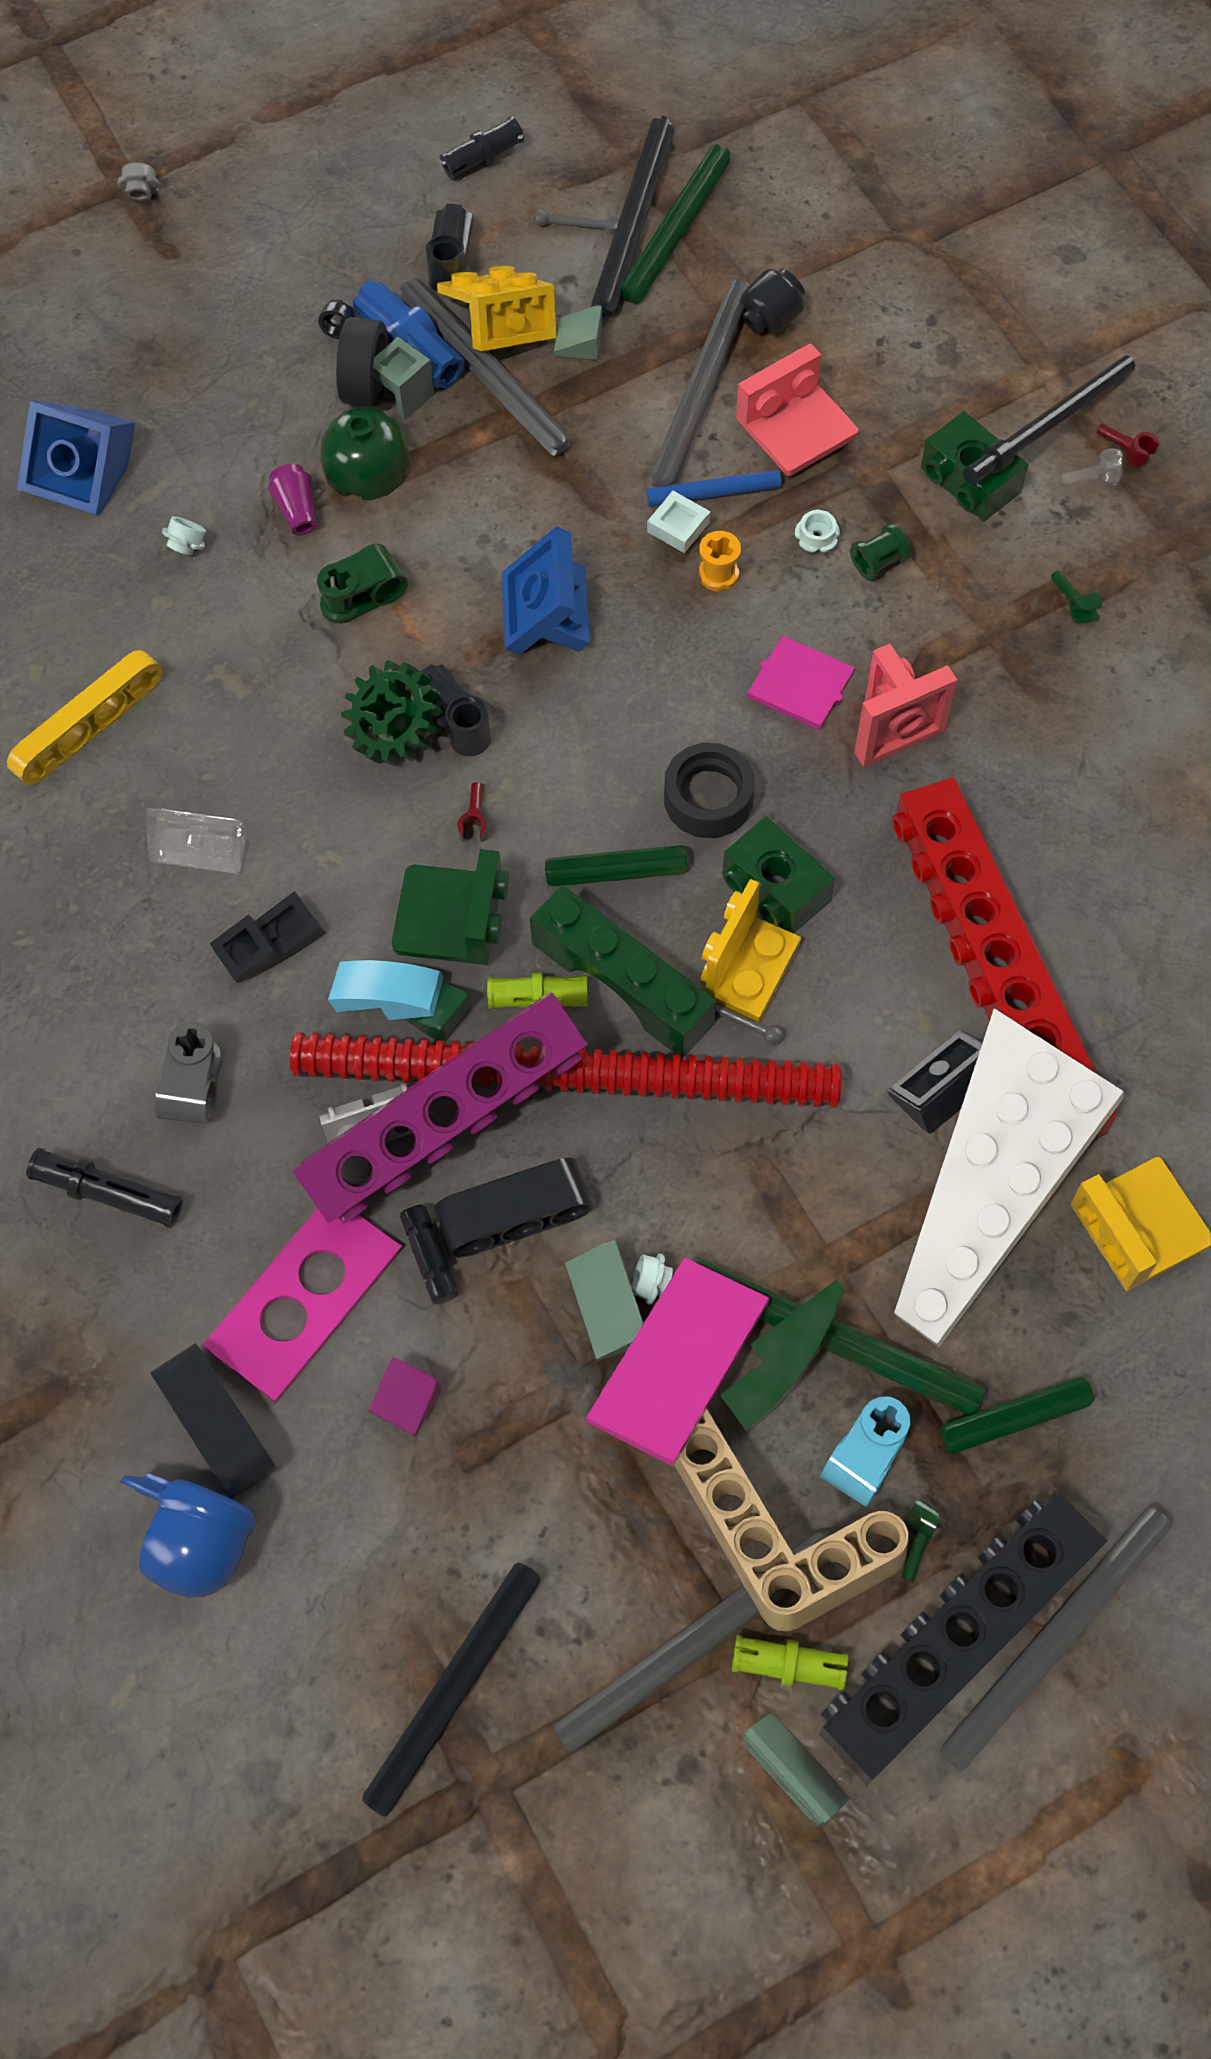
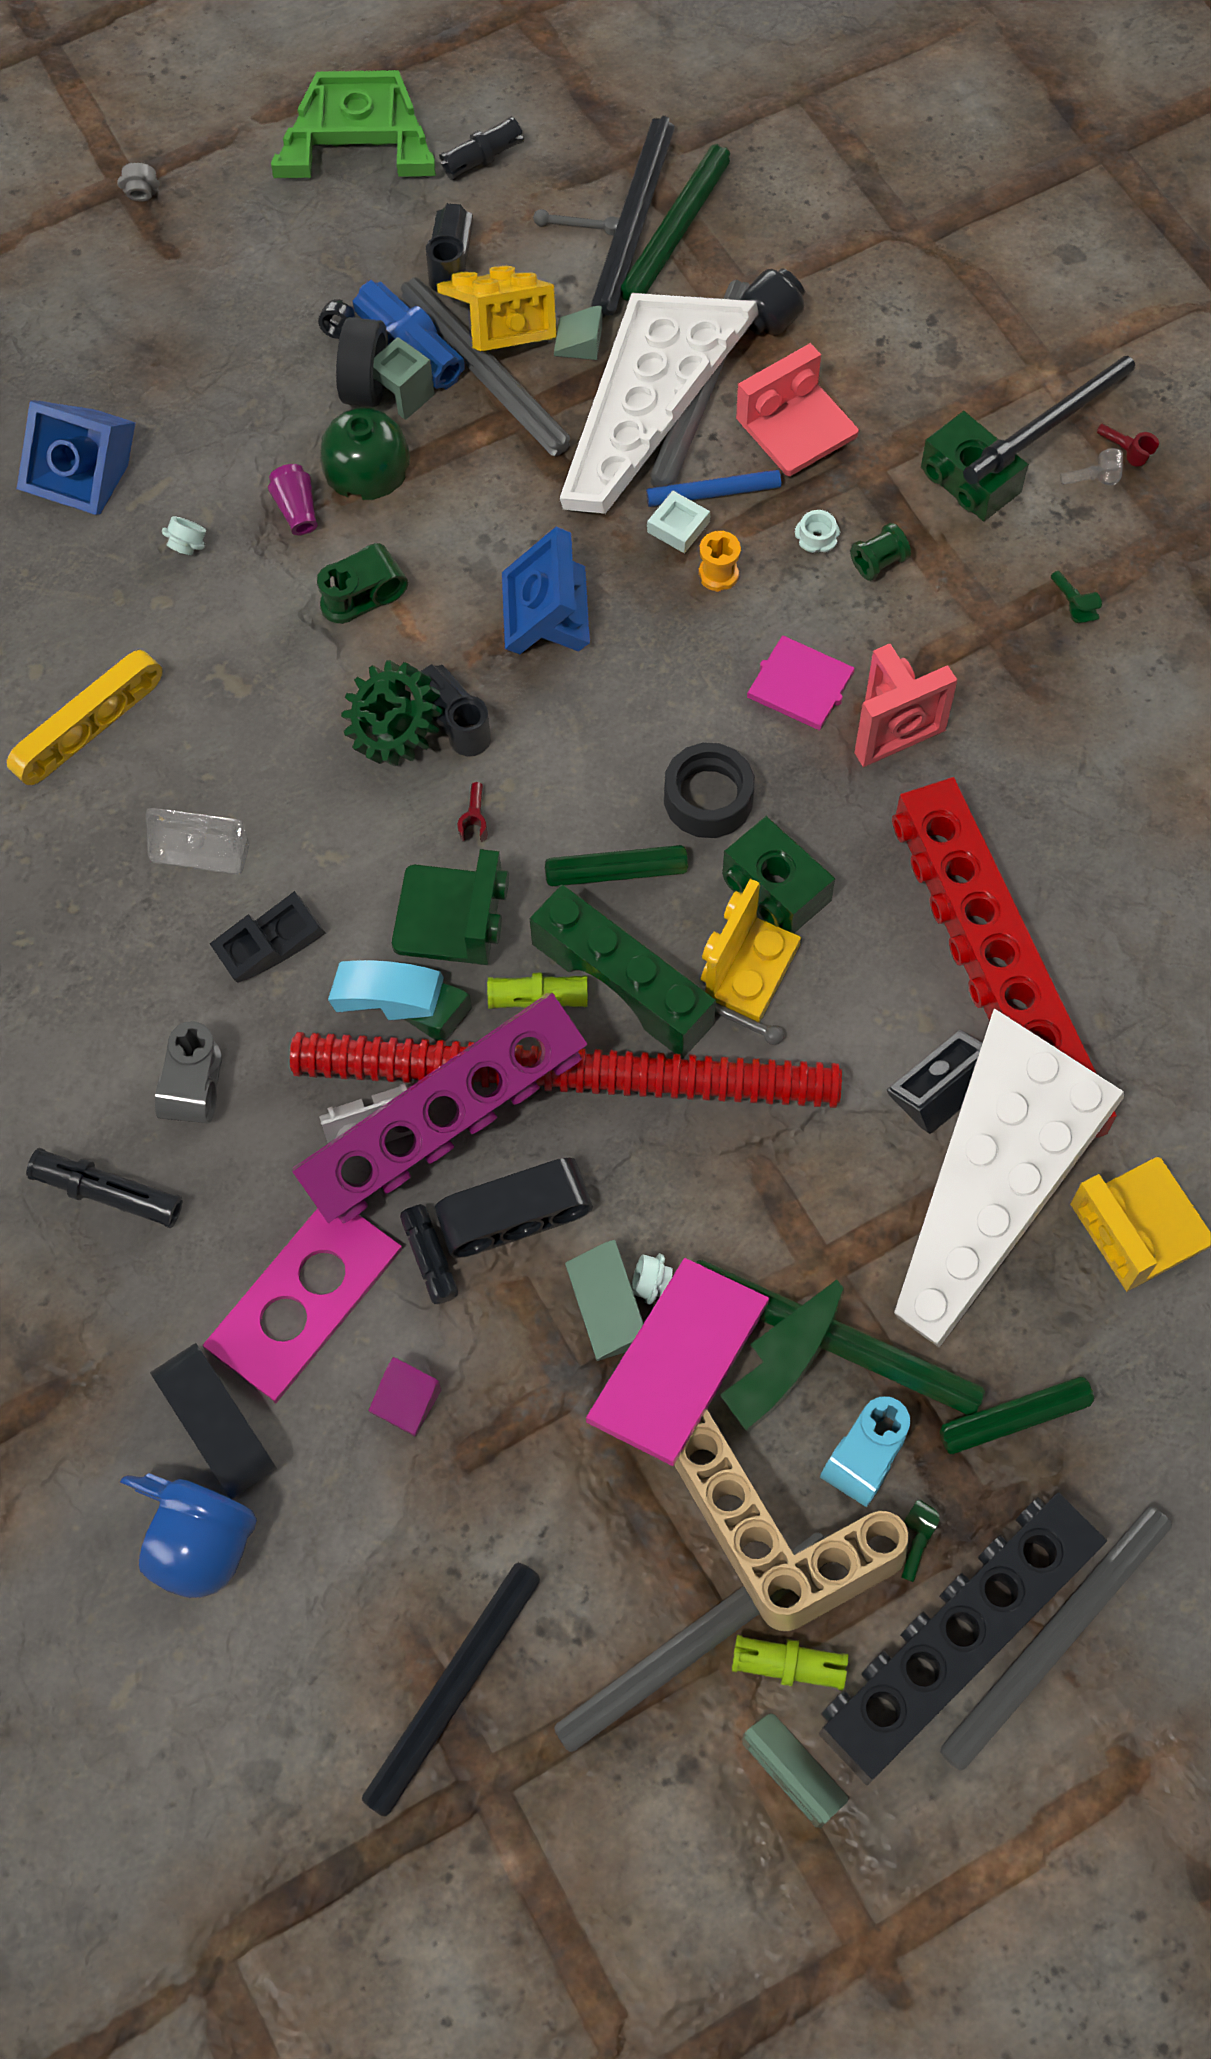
(355, 110): none -> bright green wing
(652, 375): none -> white wing

